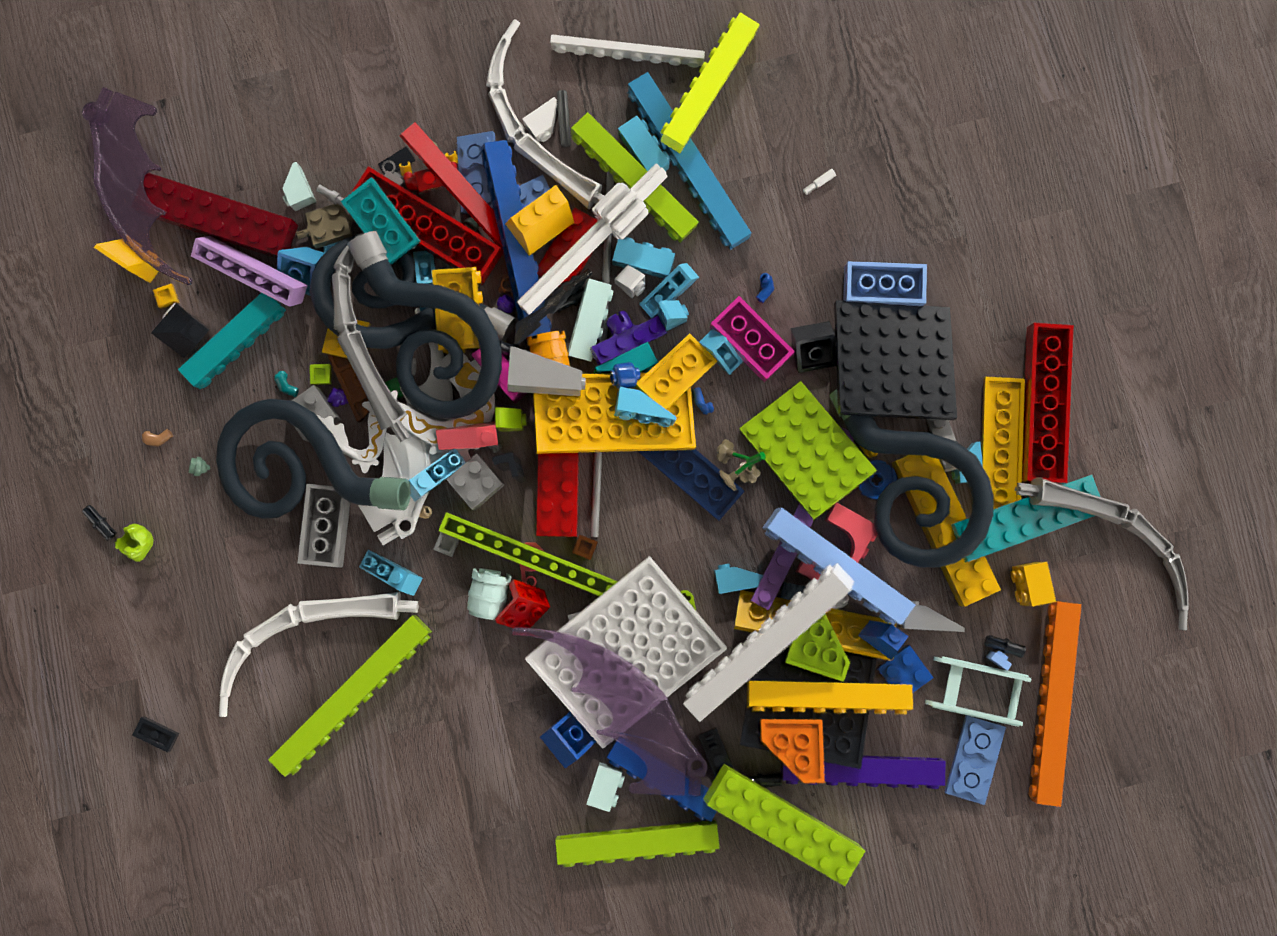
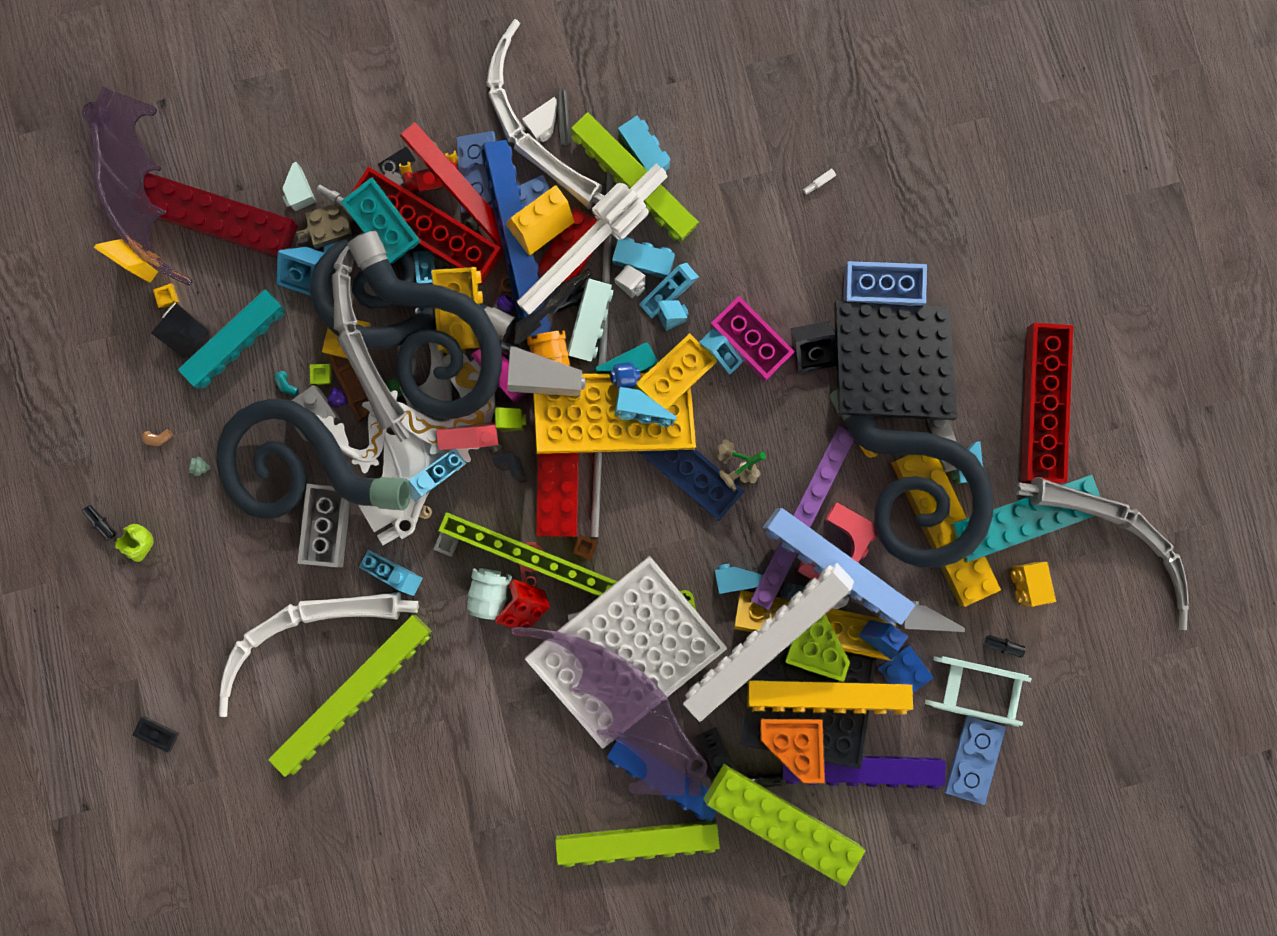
(249, 270): lavender brick -> none
(475, 482): light grey brick -> none
(567, 739): blue slope -> none
(605, 786): light aqua brick -> none
(622, 50): white plate -> none
(626, 336): dark purple plate -> none
(690, 164): dark azure brick -> none
(700, 402): blue arm -> none
(709, 83): neon yellow brick -> none
(767, 287): blue arm -> none
(807, 450): lime plate -> none
(884, 472): blue plate -> none
(999, 659): light blue plate -> none
(1003, 436): yellow plate -> none
(1055, 703): orange brick -> none

